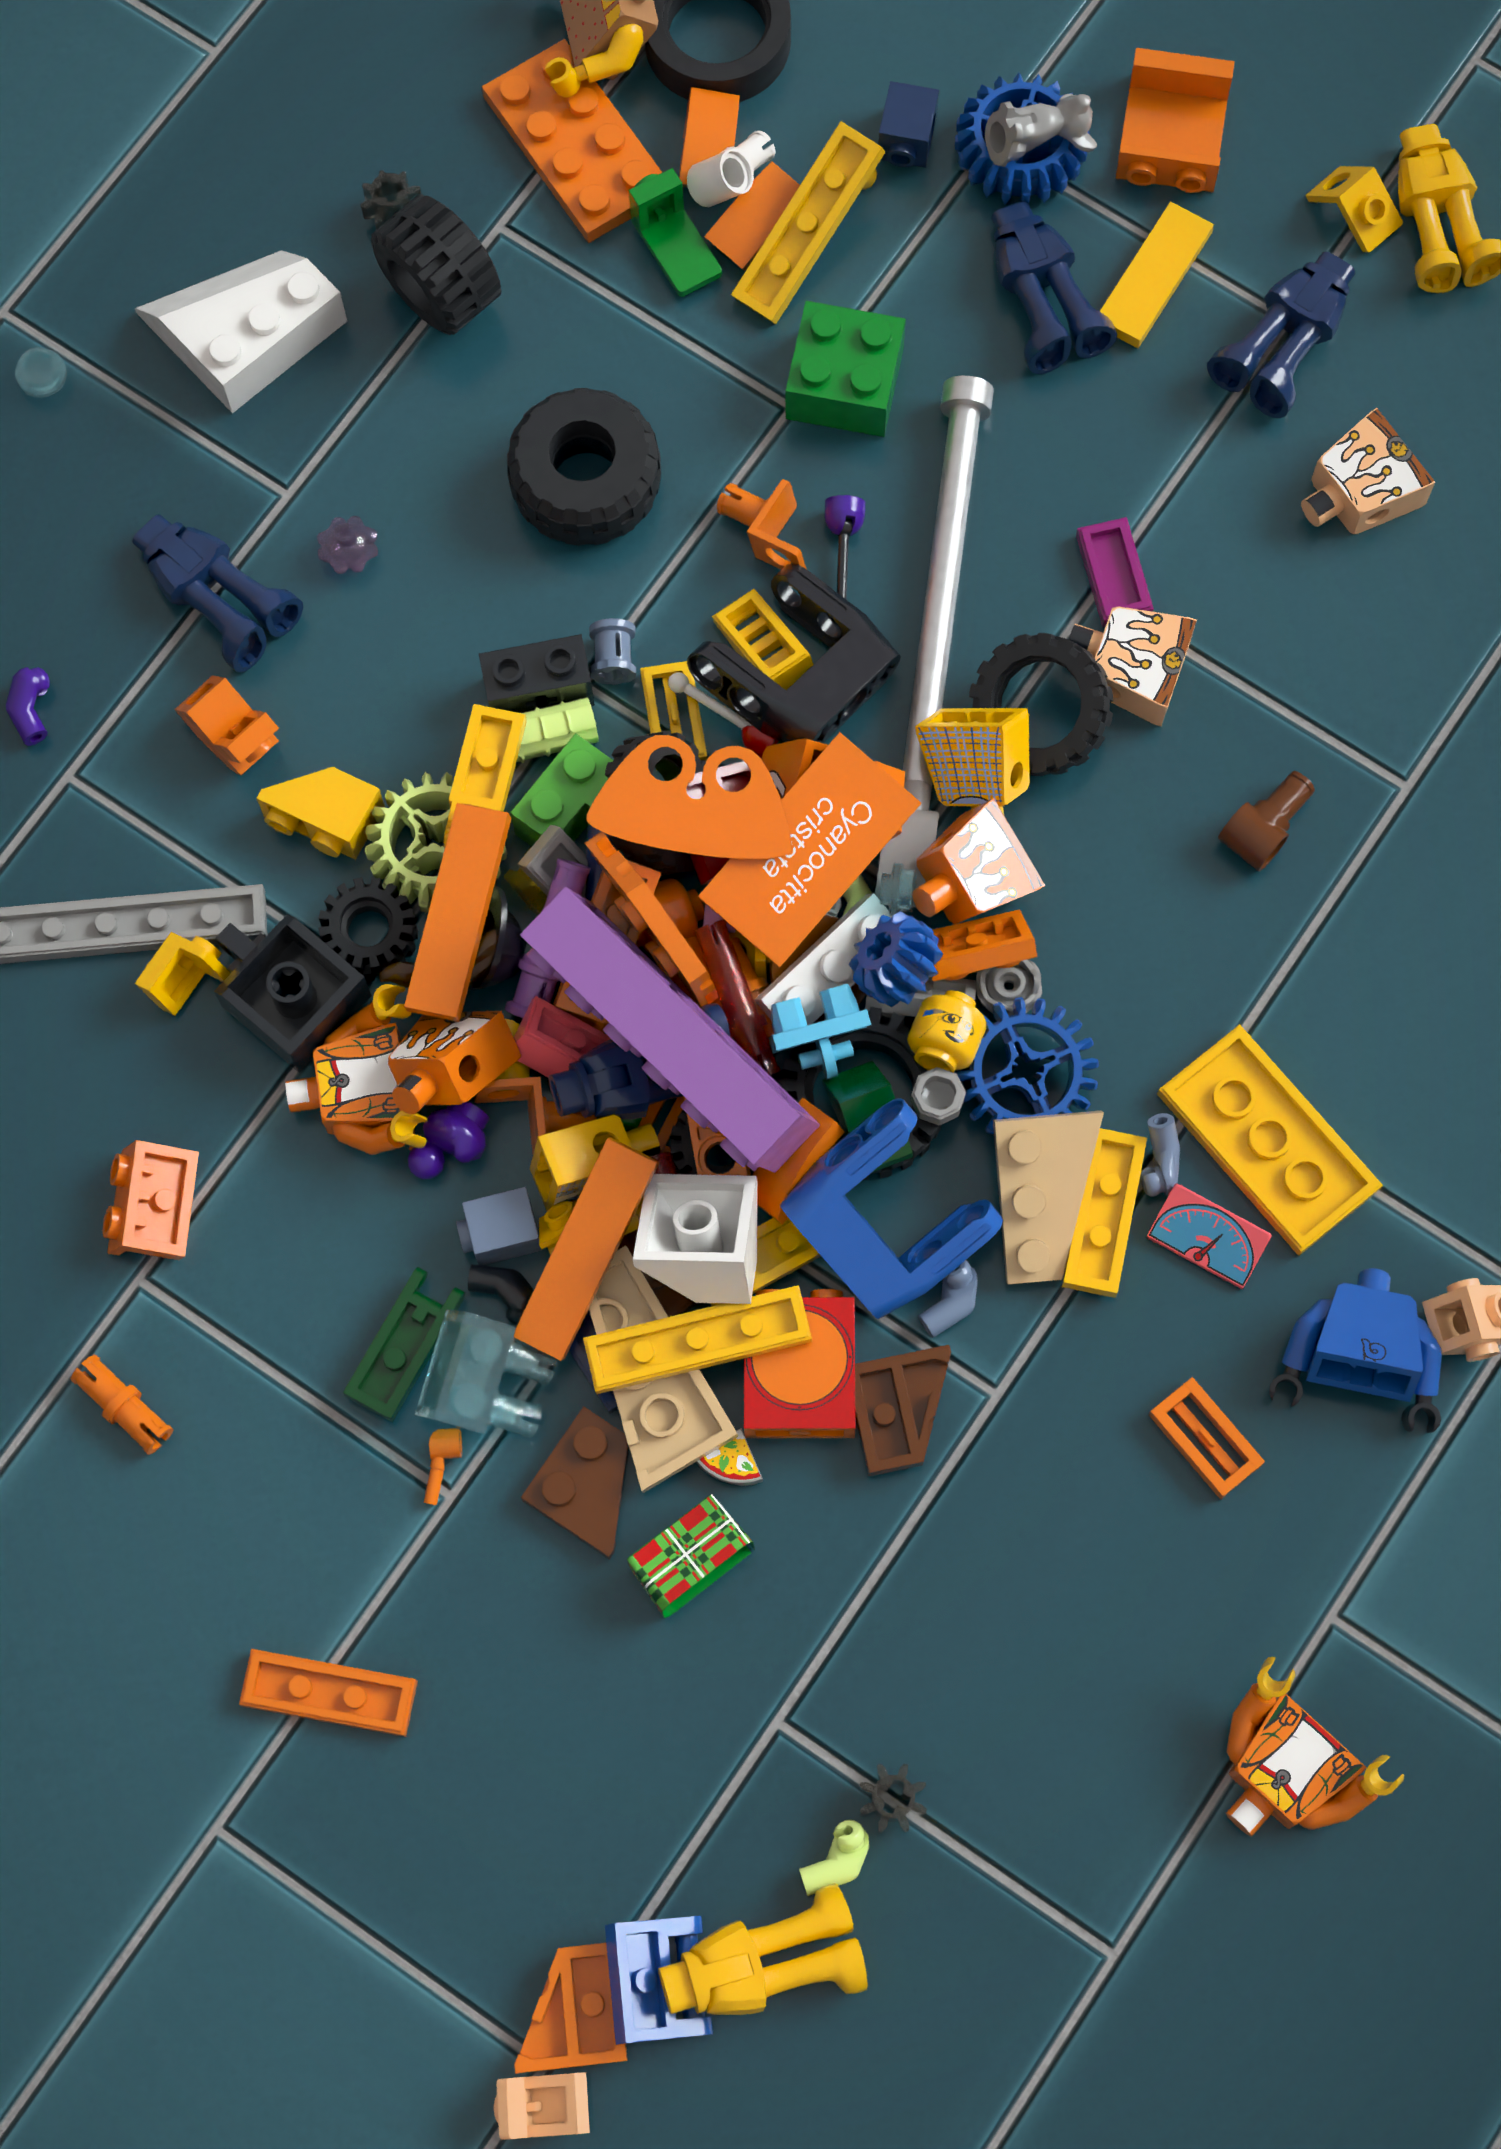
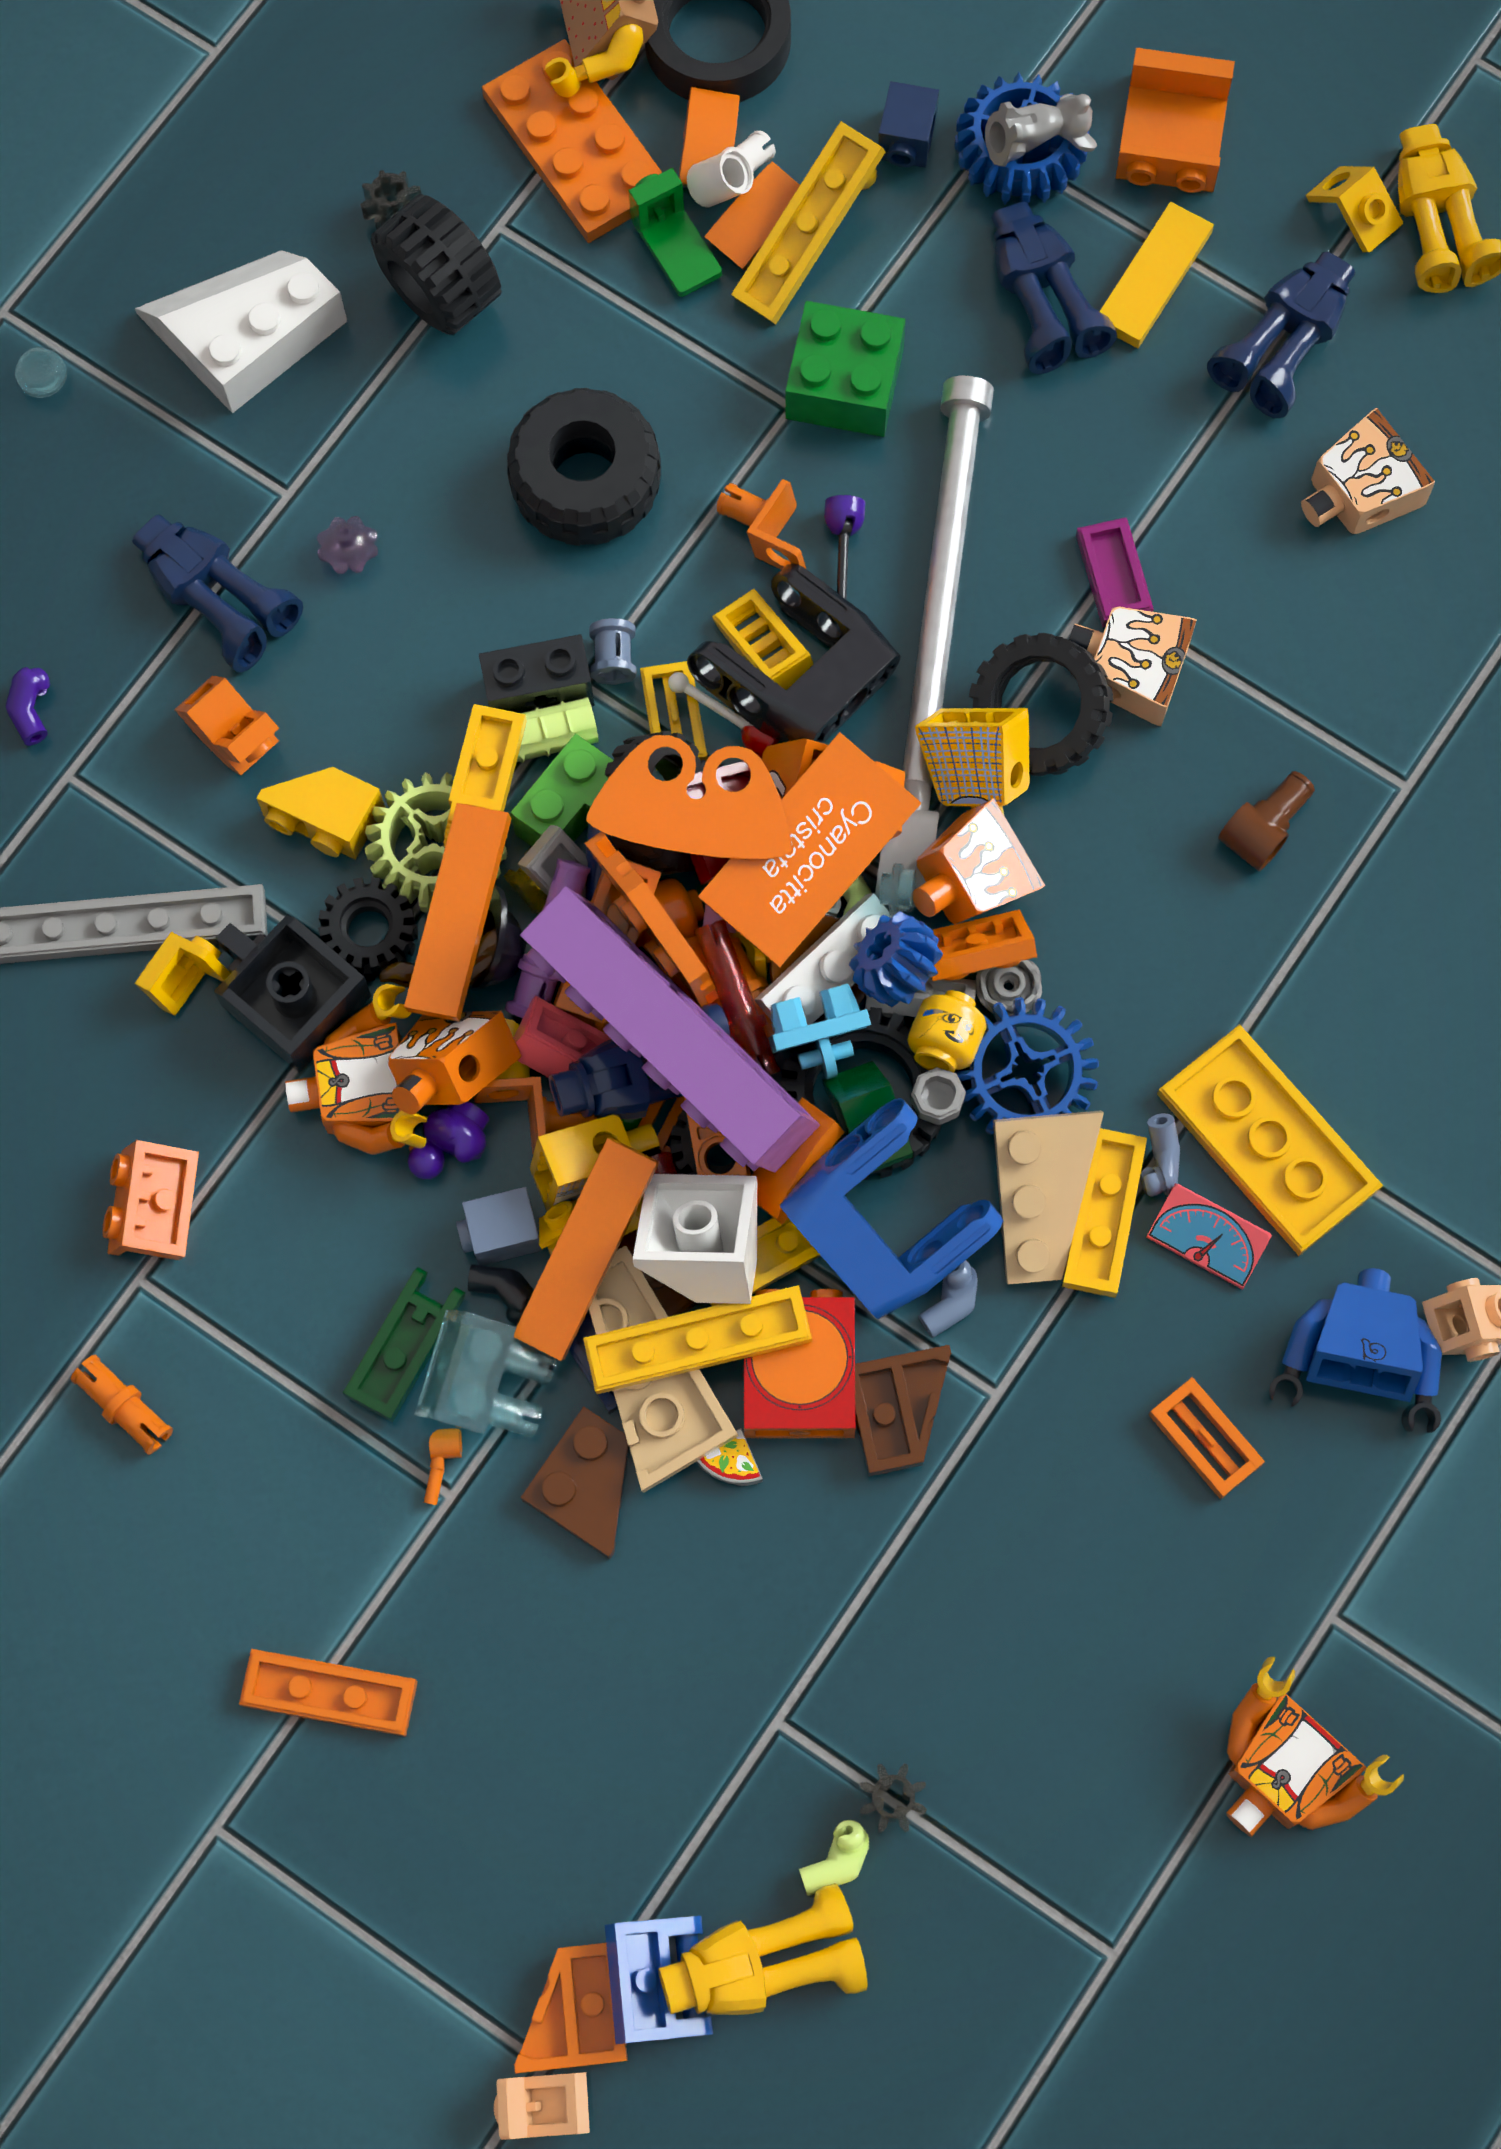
(689, 1555): piece -> none

